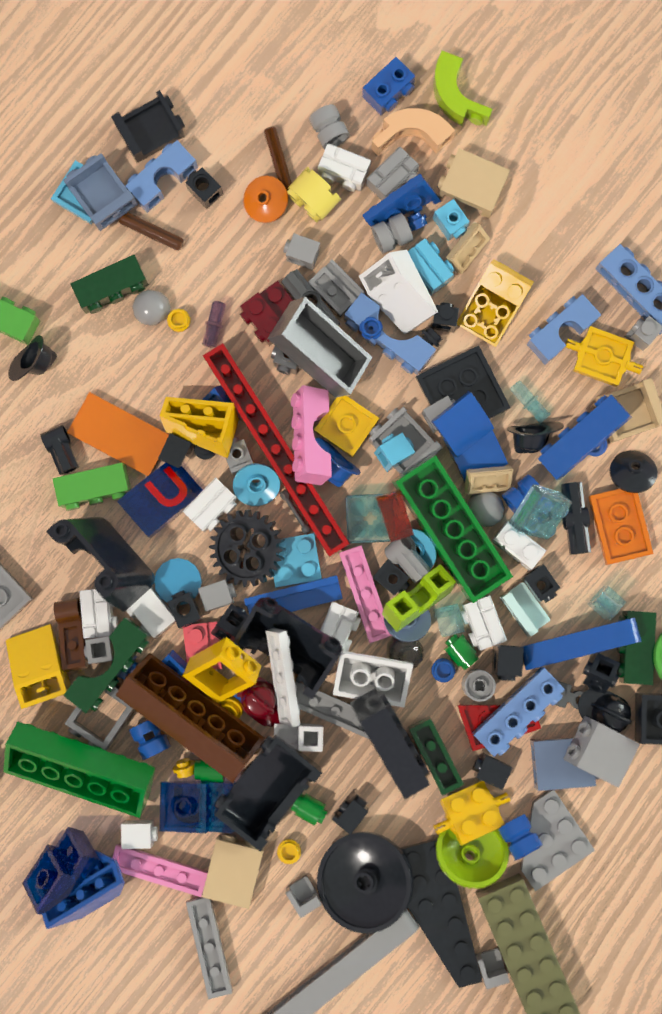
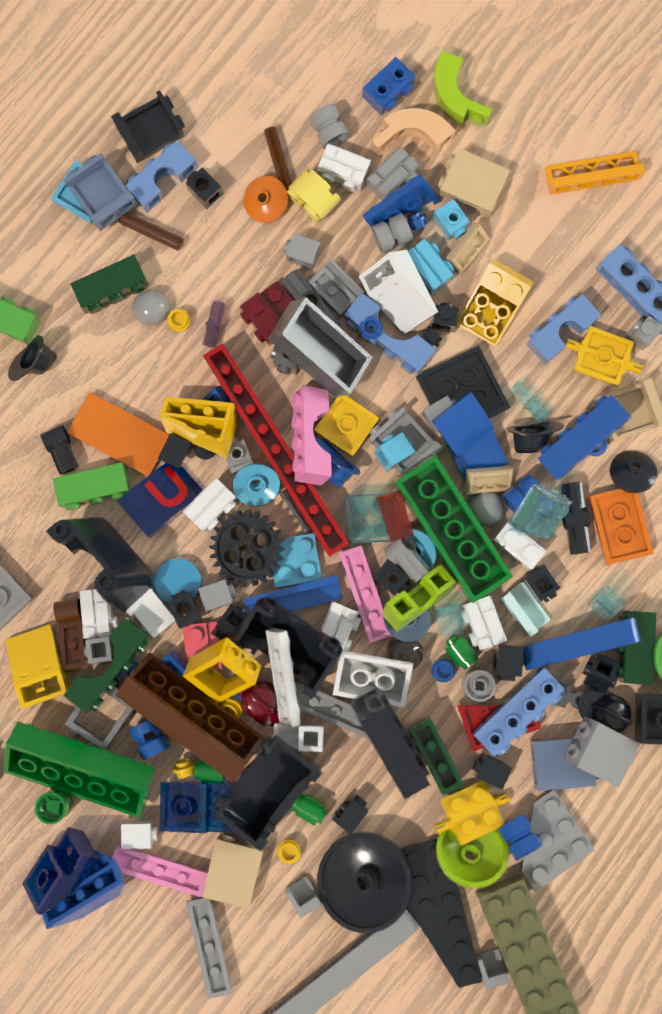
(53, 806): none -> green wheel
(593, 177): none -> light orange fence

